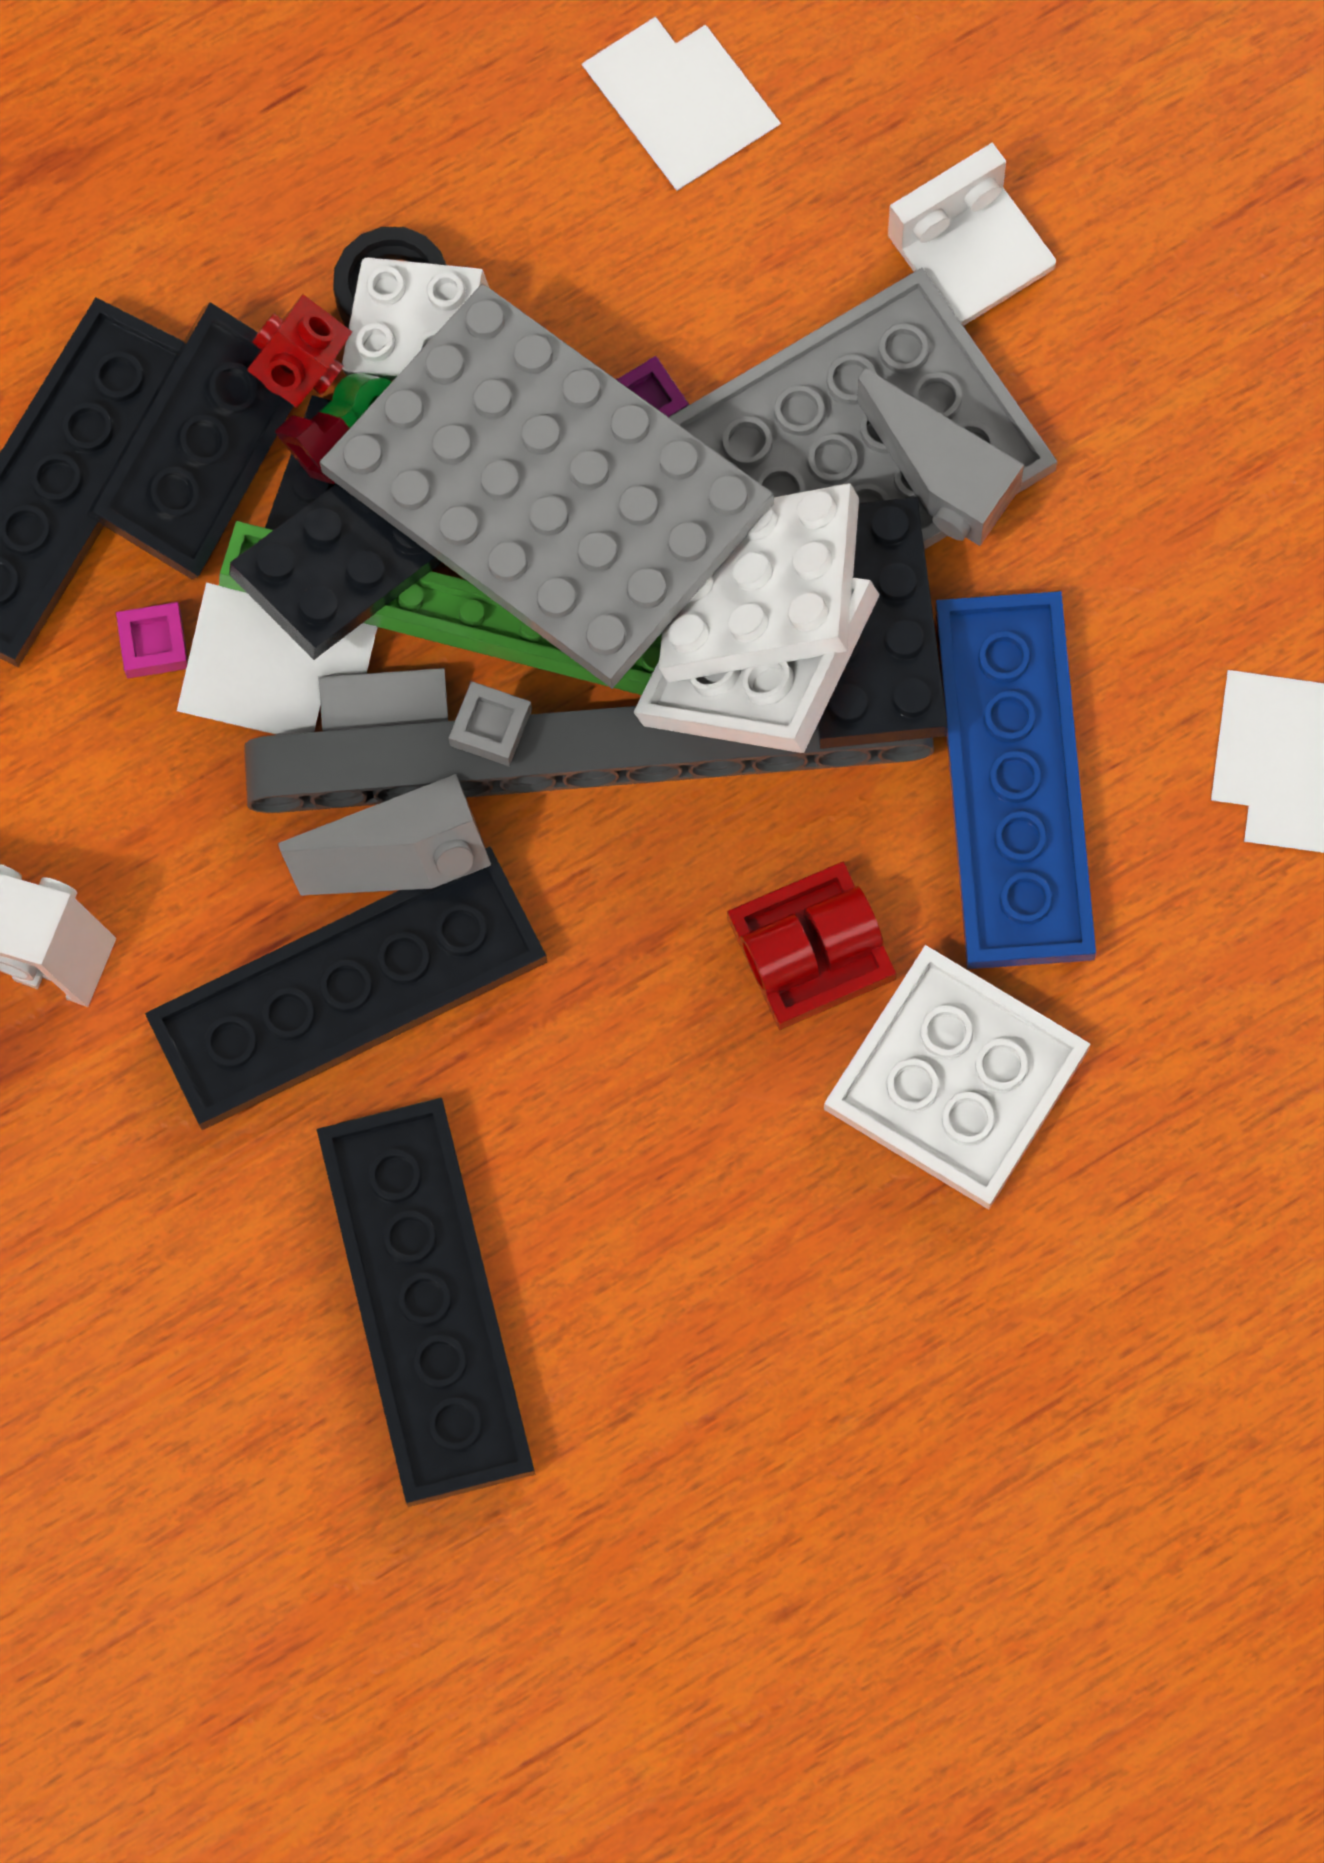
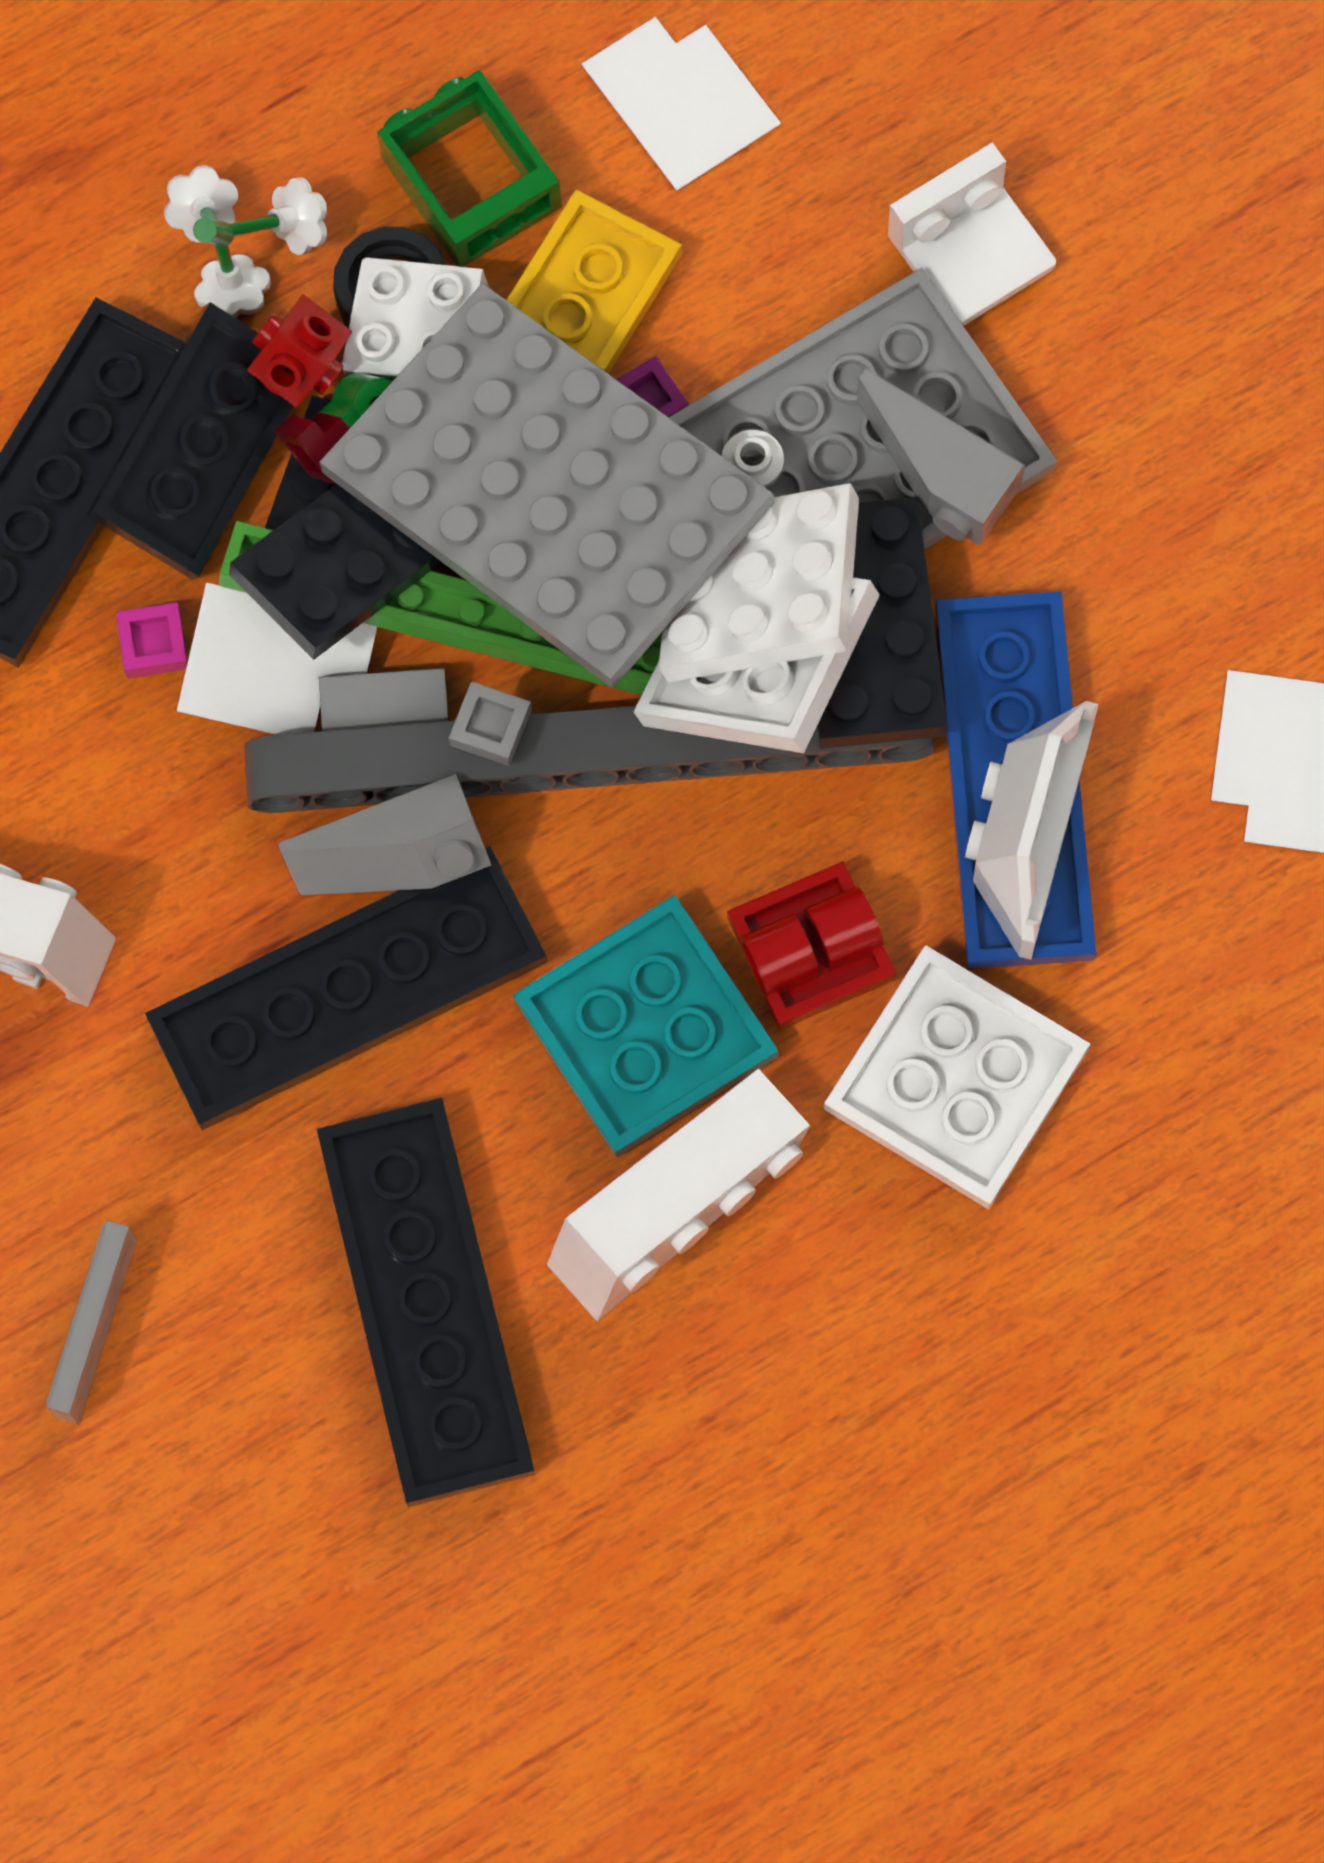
(91, 1322): none -> light grey tile
(204, 211): none -> white plant
(499, 215): none -> green window
(595, 278): none -> yellow plate
(645, 1026): none -> teal plate
(676, 1193): none -> white wedge
(756, 440): none -> white plate
(1028, 822): none -> white wedge

